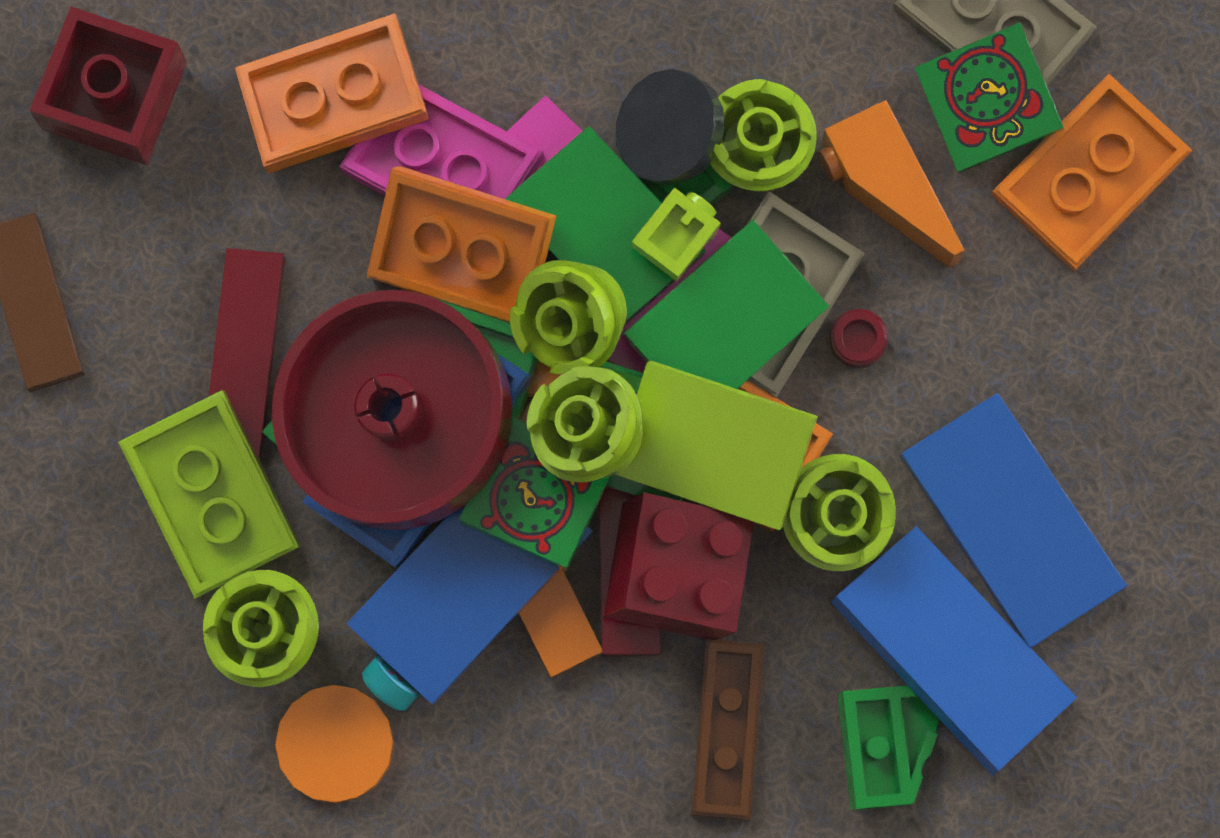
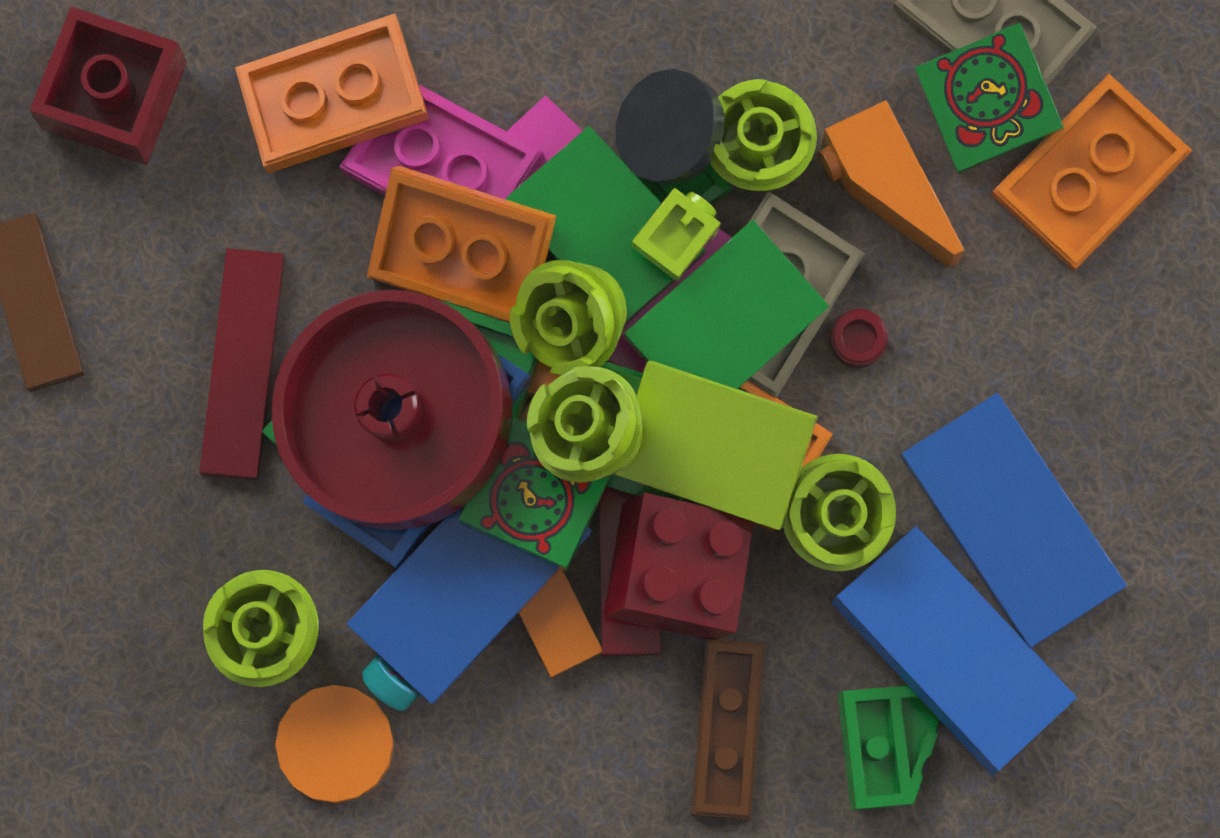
(209, 494): lime tile -> none

